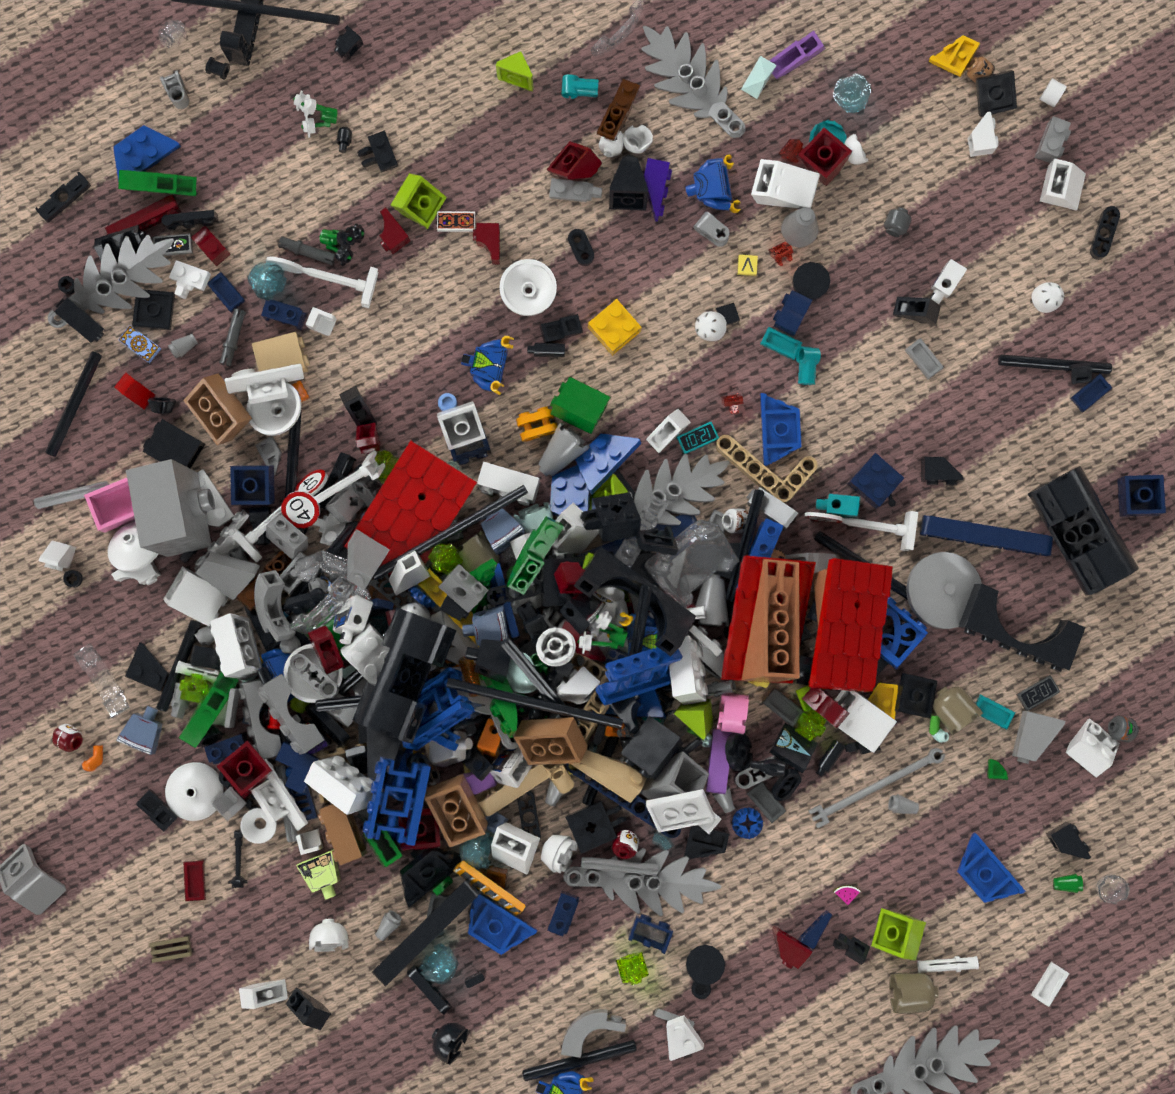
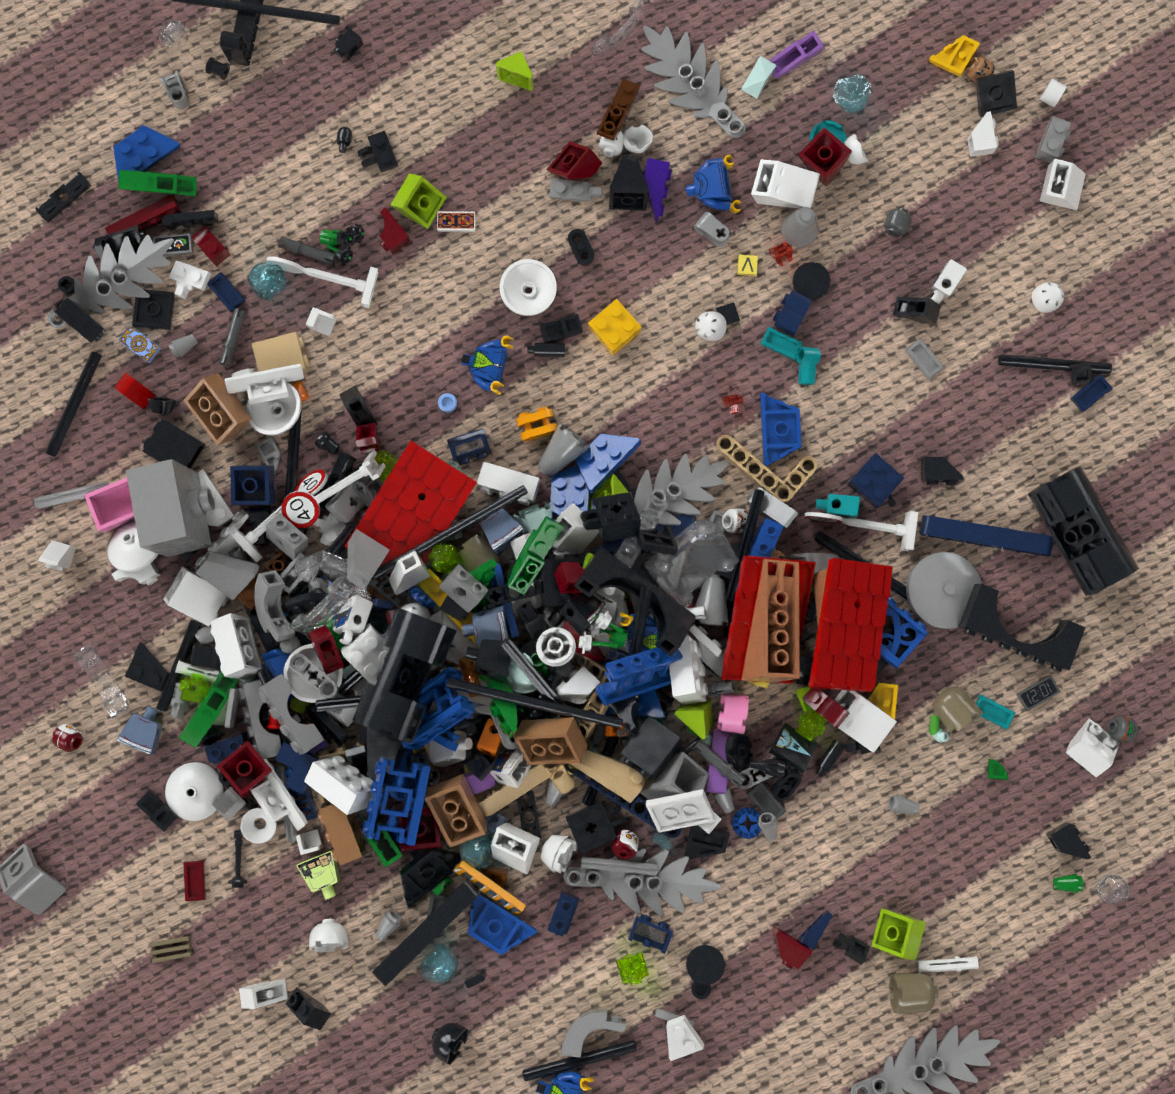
(69, 574): black bush -> none
(95, 761): orange arm -> none
(284, 313): dark blue window -> none
(309, 106): plant -> none
(325, 442): none -> black piece
(430, 992): black beam -> none
(461, 425): white slope -> none
(488, 236): dark red arch -> none
(574, 86): teal piece -> none
(579, 405): green brick -> none
(668, 430): white arch -> none
(697, 438): tile -> none
(721, 765): none -> dark grey pin
(768, 825): none -> light grey cone
(783, 707): dark grey tile -> none
(790, 150): clear red tile -> none
(823, 813): light grey hinge -> none
(847, 893): dark pink tile -> none
(916, 695): black tile -> none
(986, 873): blue wing -> none
(1035, 735): light grey slope -> none
(1050, 984): white tile -> none
(1103, 219): black beam -> none
(1141, 495): dark blue brick -> none

